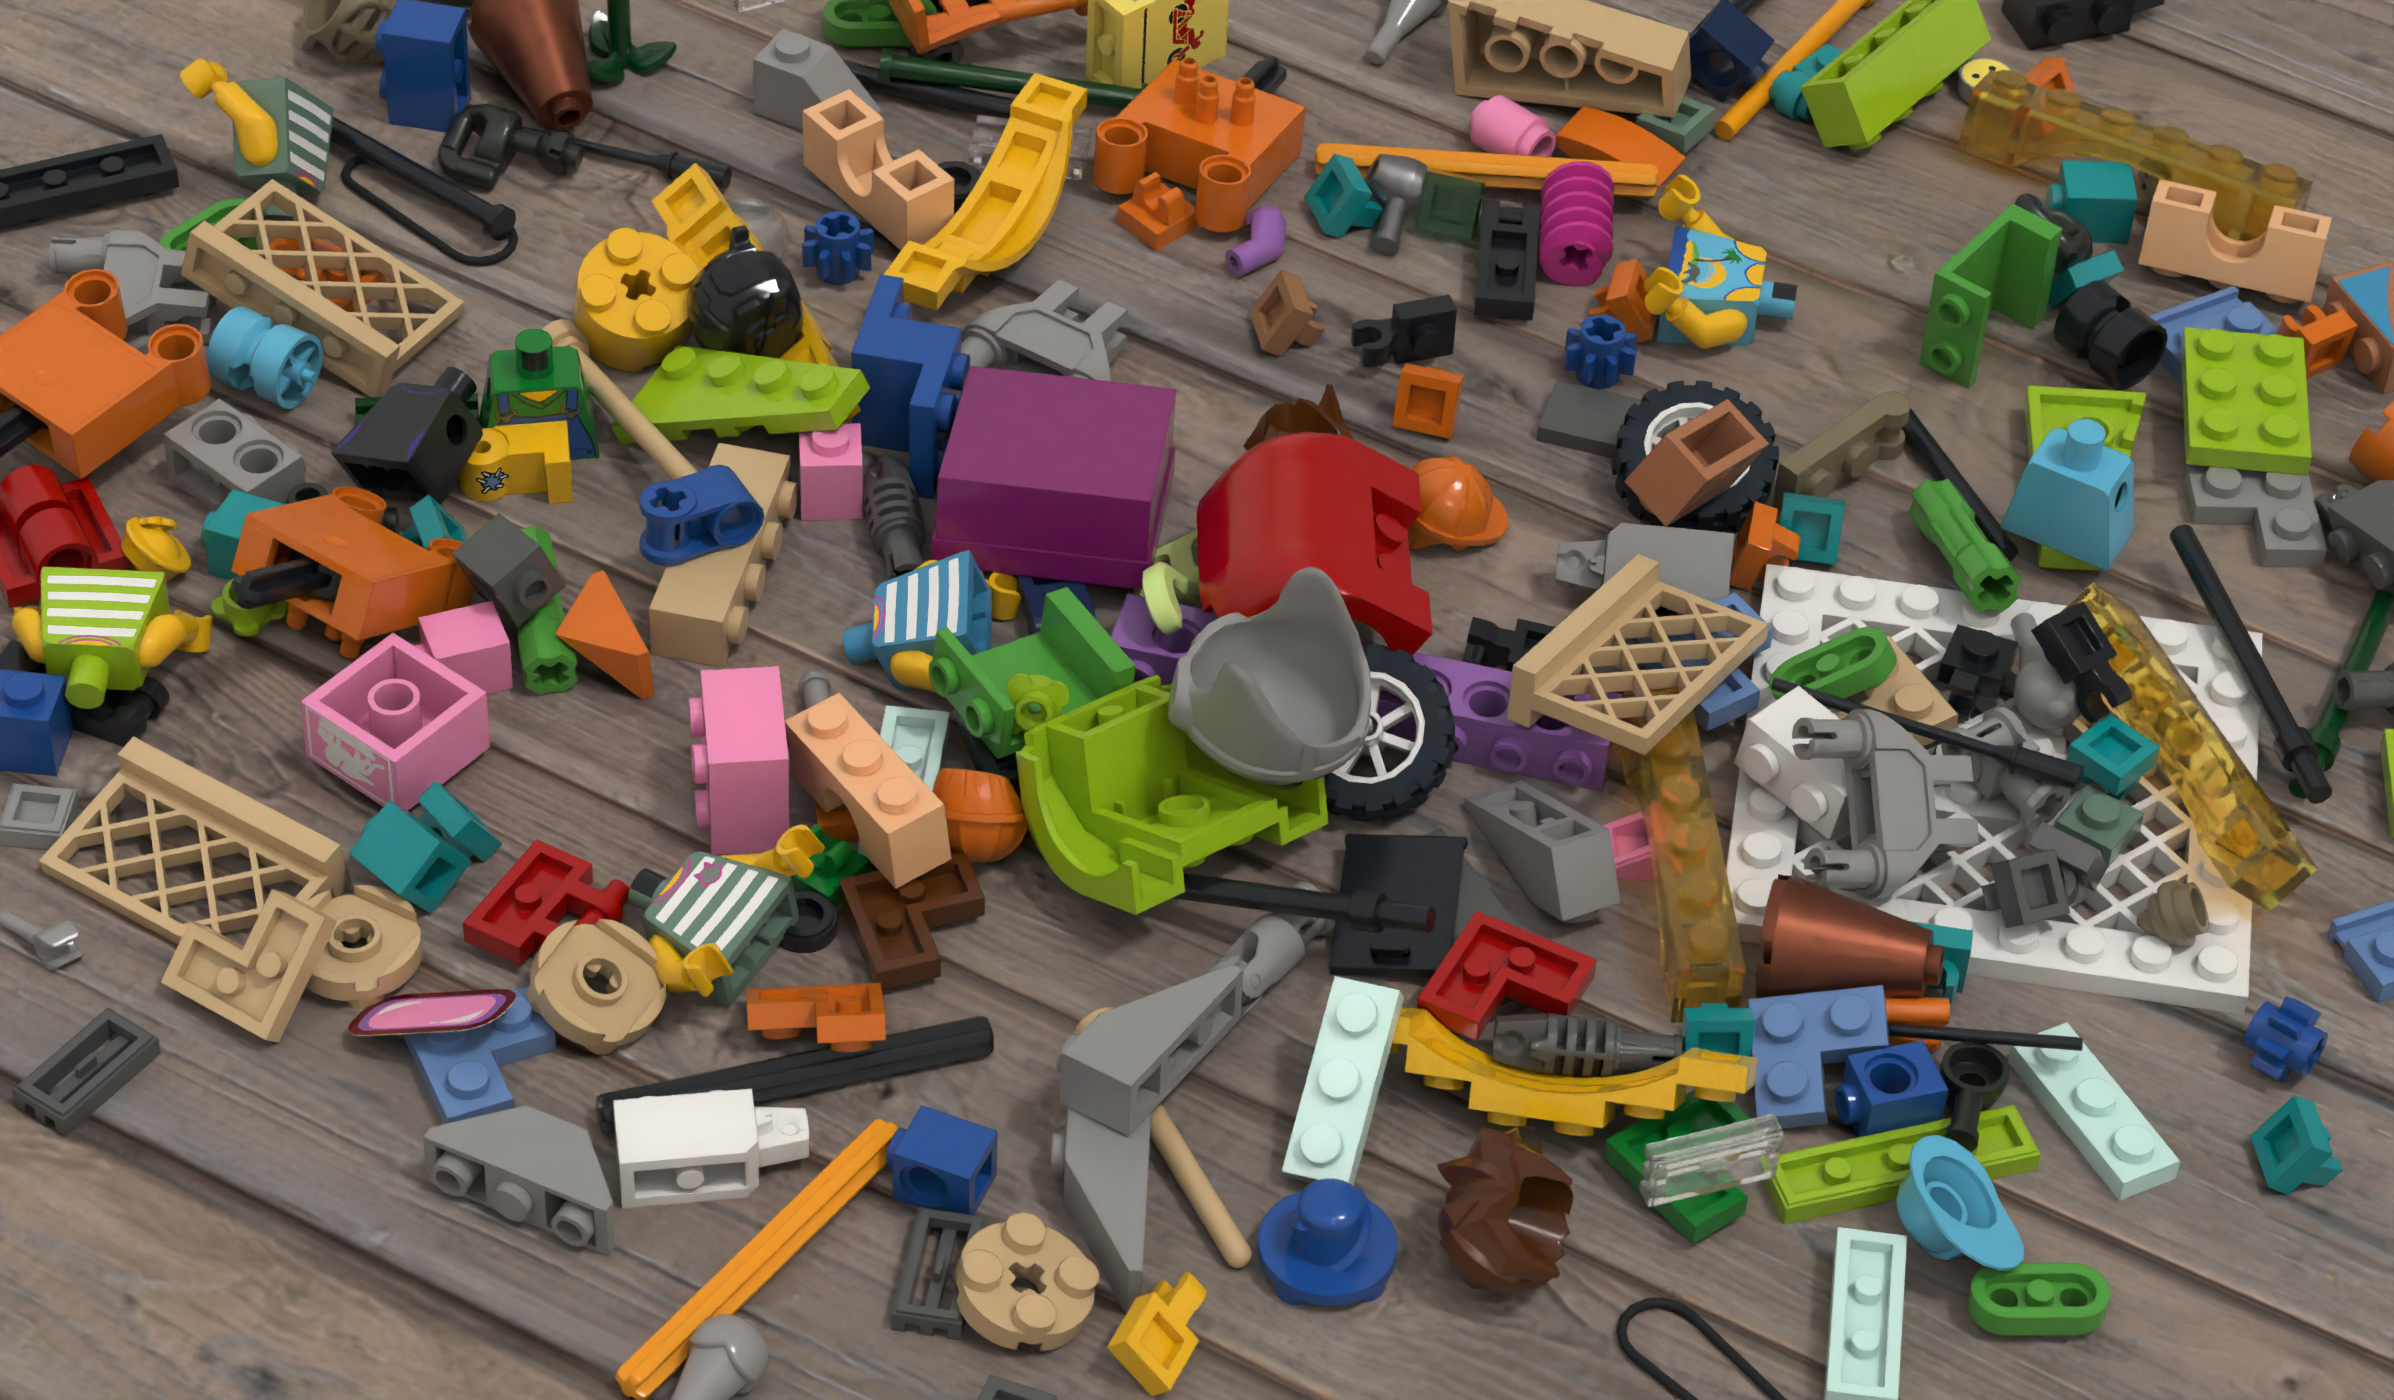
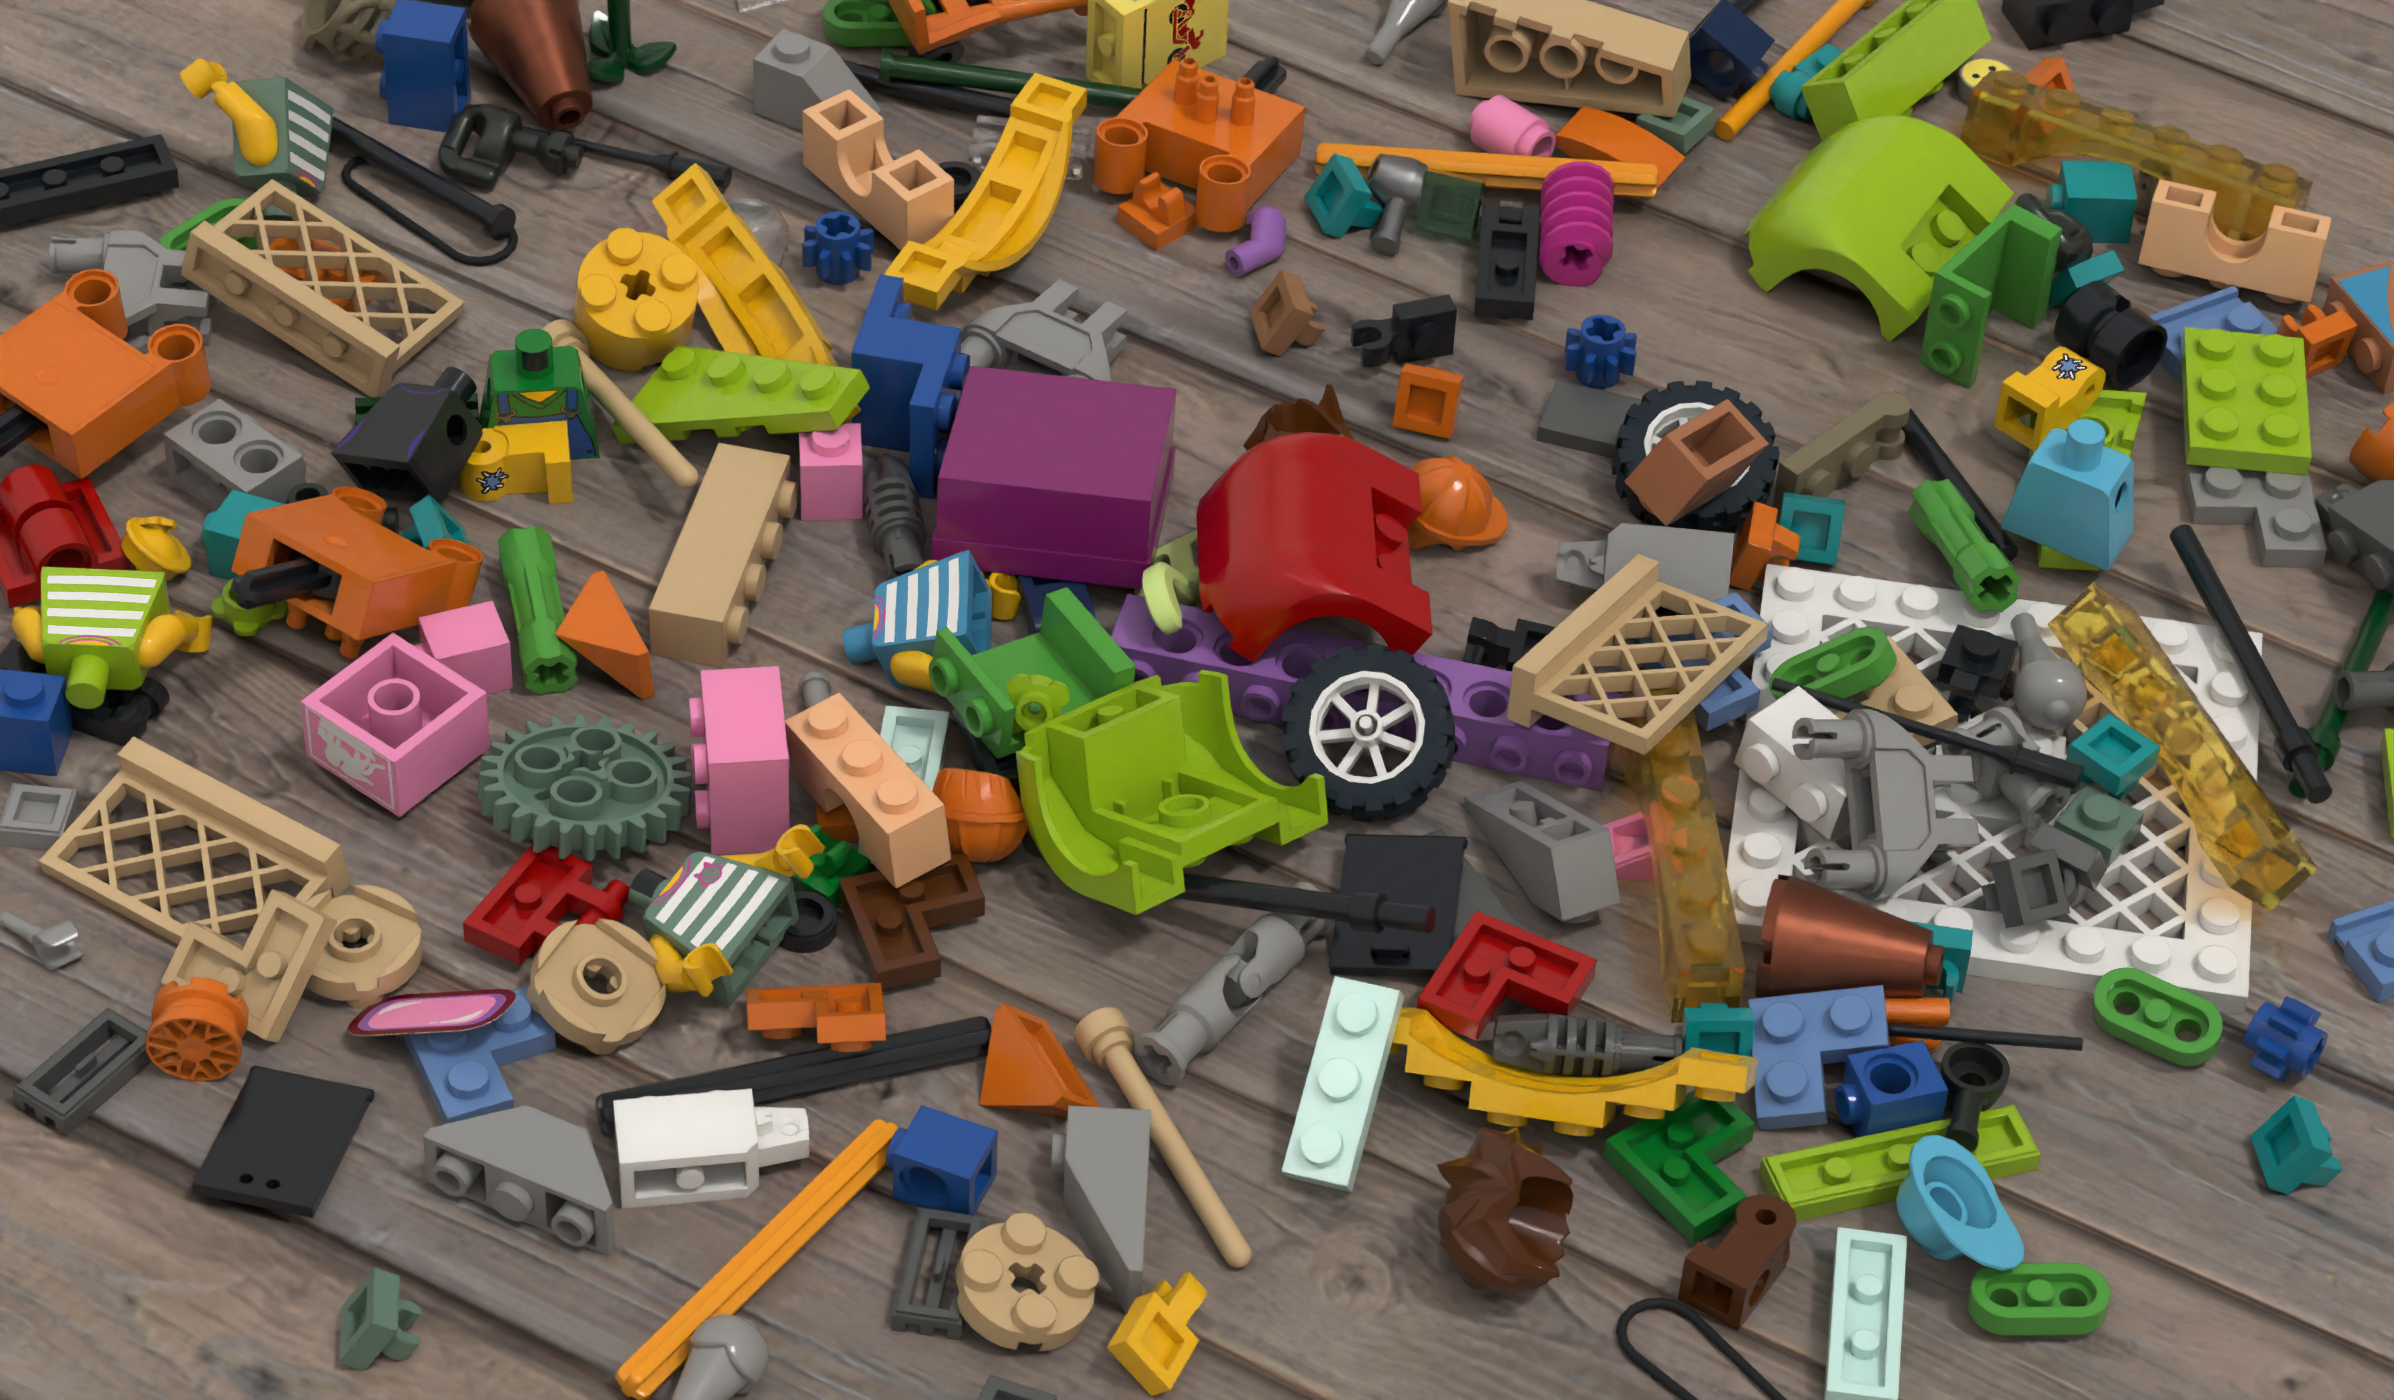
(197, 1030): none -> orange wheel
(258, 355): medium azure wheel -> none
(282, 1141): none -> black container
(375, 1320): none -> sand green tile
(409, 856): teal brick -> none
(457, 823): teal tile -> none
(508, 569): dark grey brick -> none
(584, 787): none -> sand green gear
(699, 511): blue piece -> none
(745, 301): black helmet -> none
(1030, 1068): none -> orange slope
(1146, 1048): light grey slope -> none
(1278, 689): light grey piece -> none
(1327, 1245): blue plate -> none
(1626, 300): orange tile -> none
(1711, 280): torso -> none
(1711, 1160): clear tile -> none
(1744, 1265): none -> reddish brown leg
(1879, 208): none -> lime piece
(2055, 391): none -> yellow leg
(2082, 653): black plate -> none
(2096, 1116): light aqua plate -> none
(2160, 1016): none -> bright green plate
(2175, 913): dark tan plate -> none

